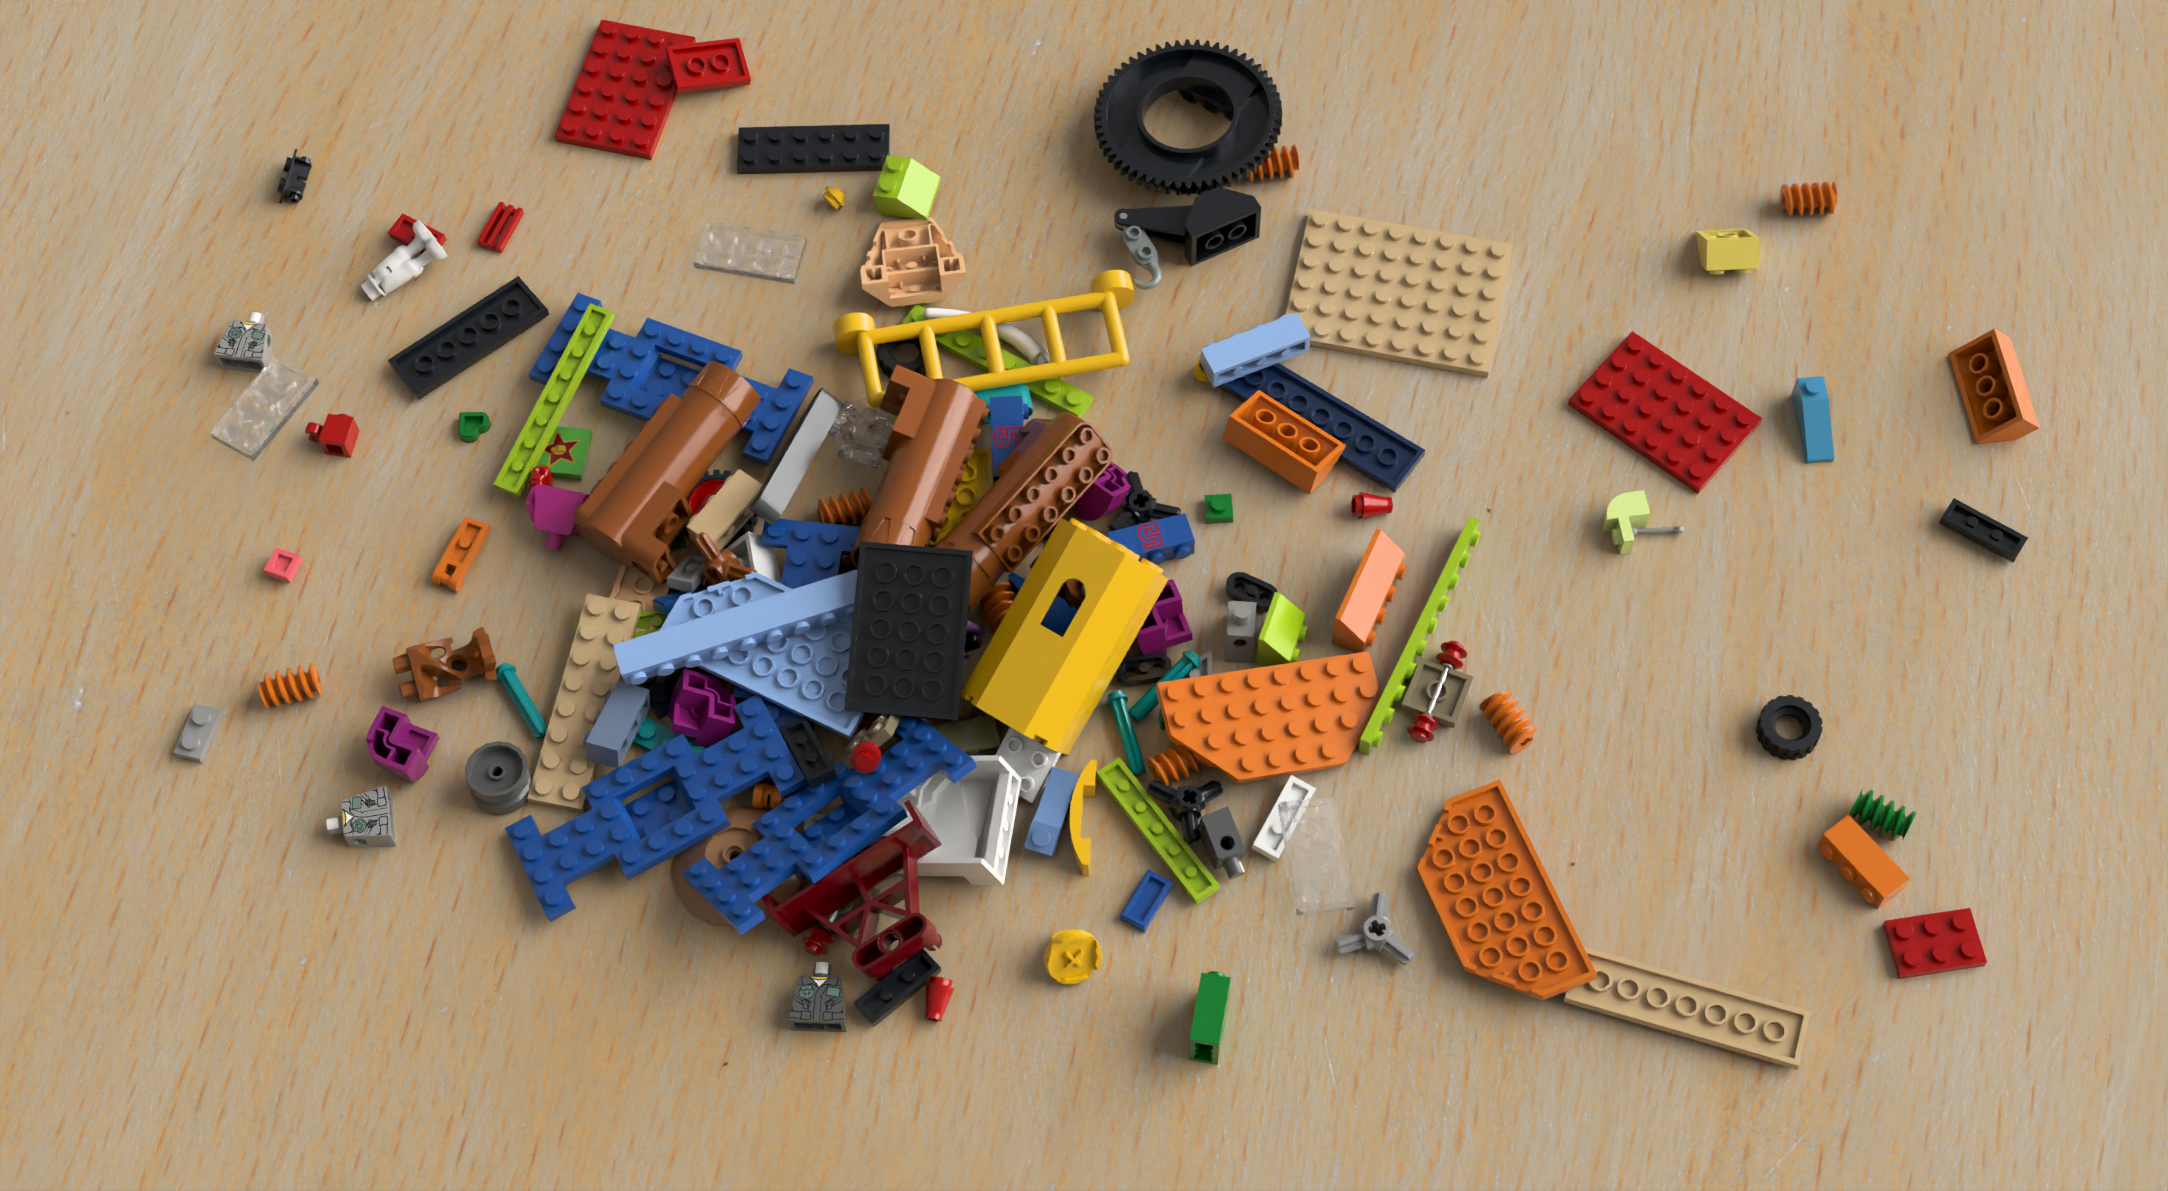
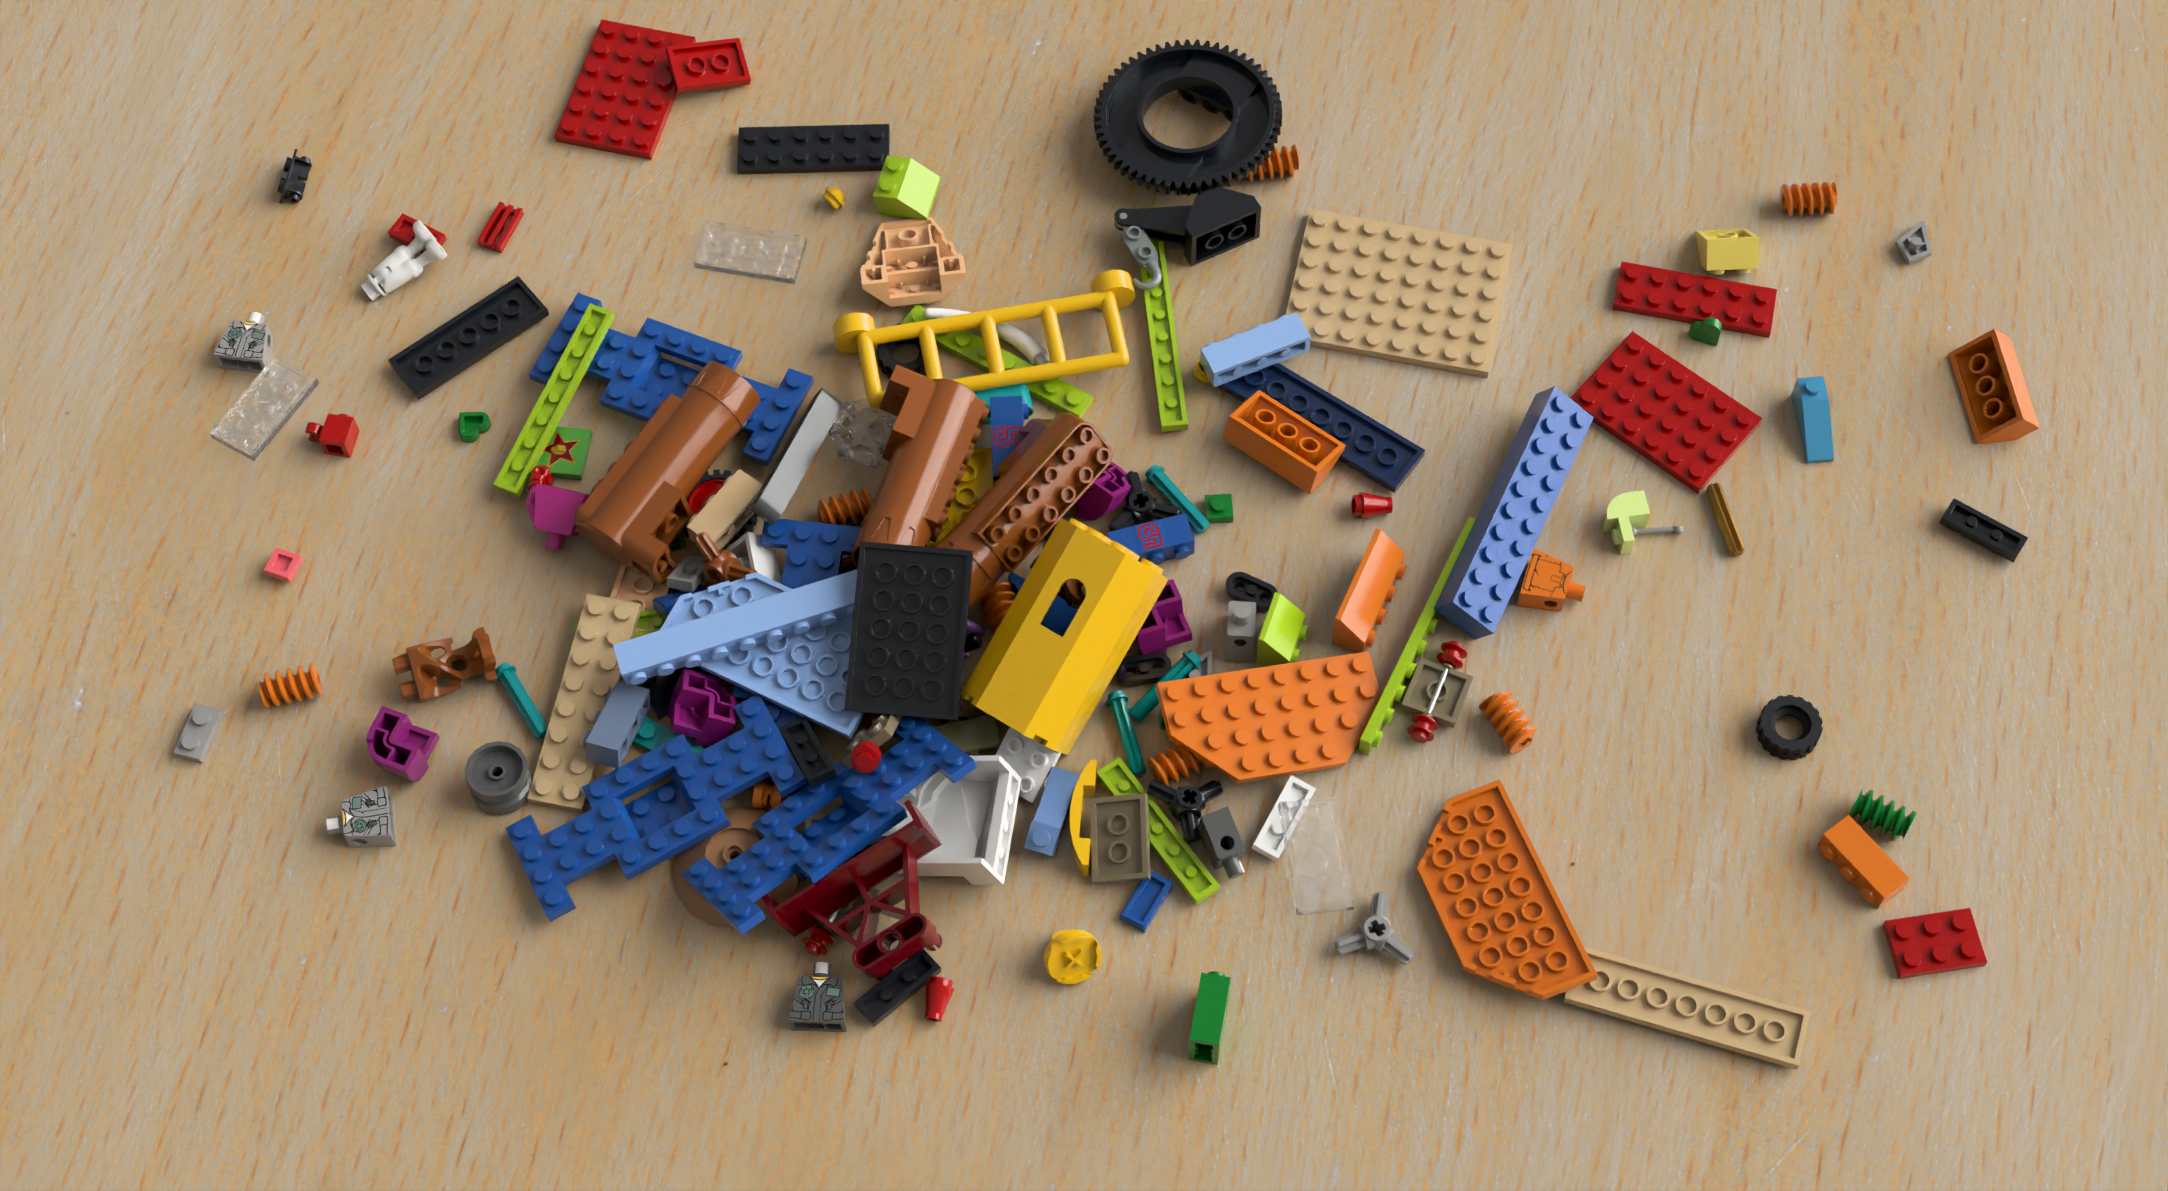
(461, 553): orange plate -> none
(1120, 839): none -> dark tan plate
(1157, 477): none -> teal axle
(1164, 347): none -> lime plate
(1514, 513): none -> brick
(1548, 583): none -> orange torso
(1694, 298): none -> red plate
(1706, 331): none -> green tile
(1725, 519): none -> pearl gold axle
(1915, 244): none -> light grey piece

